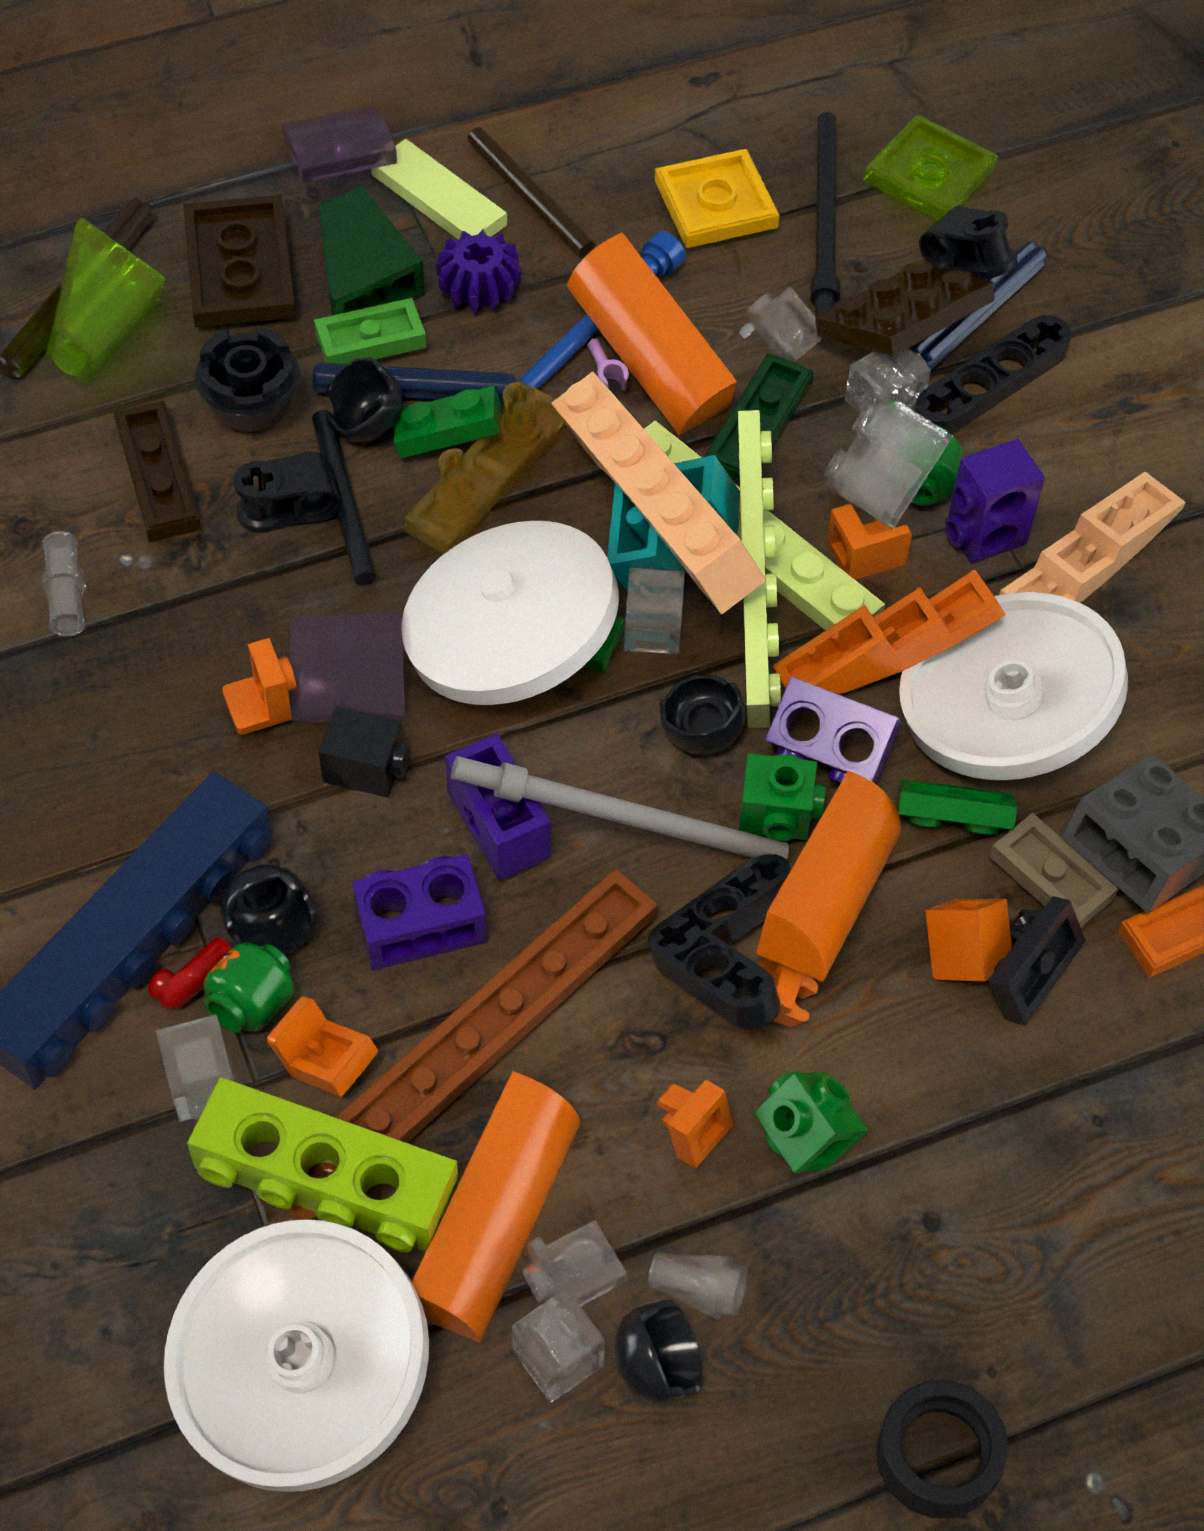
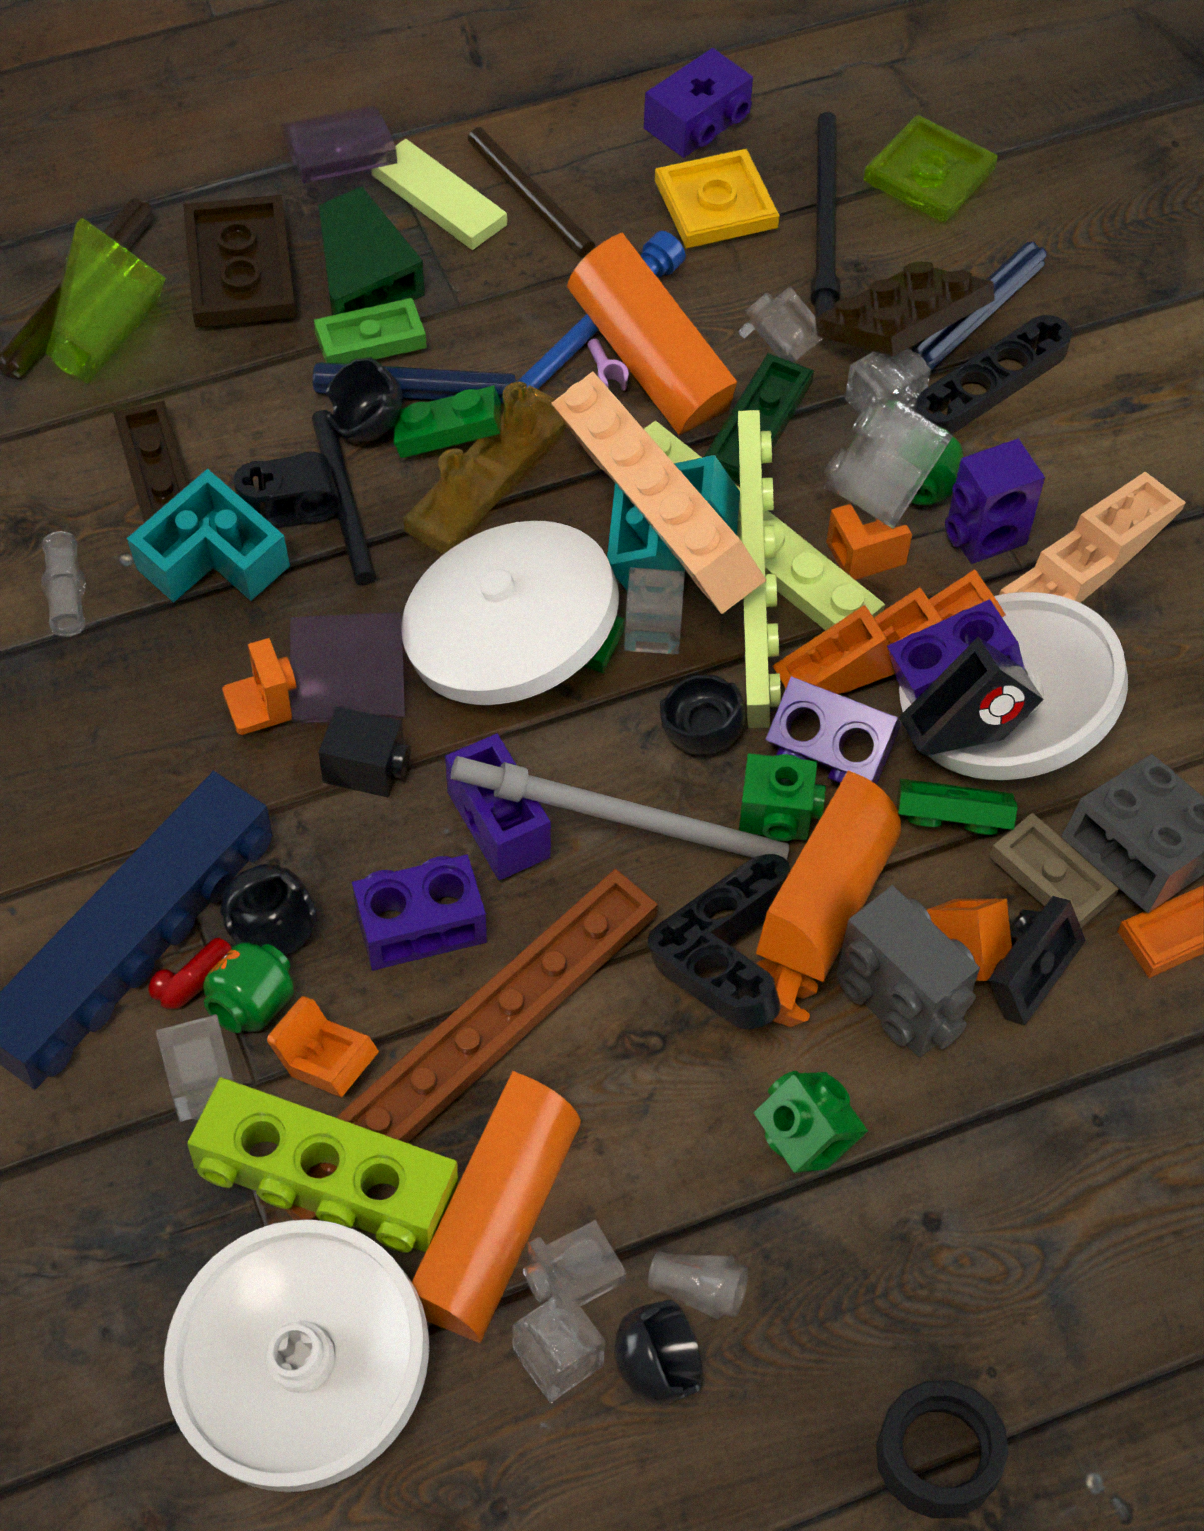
(207, 530): none -> teal brick
(247, 378): black cone -> none
(478, 271): dark purple gear -> none
(696, 1120): orange tile -> none
(698, 102): none -> dark purple brick
(907, 972): none -> dark grey brick
(929, 652): none -> dark purple brick
(969, 242): black piece -> none
(971, 702): none -> black slope

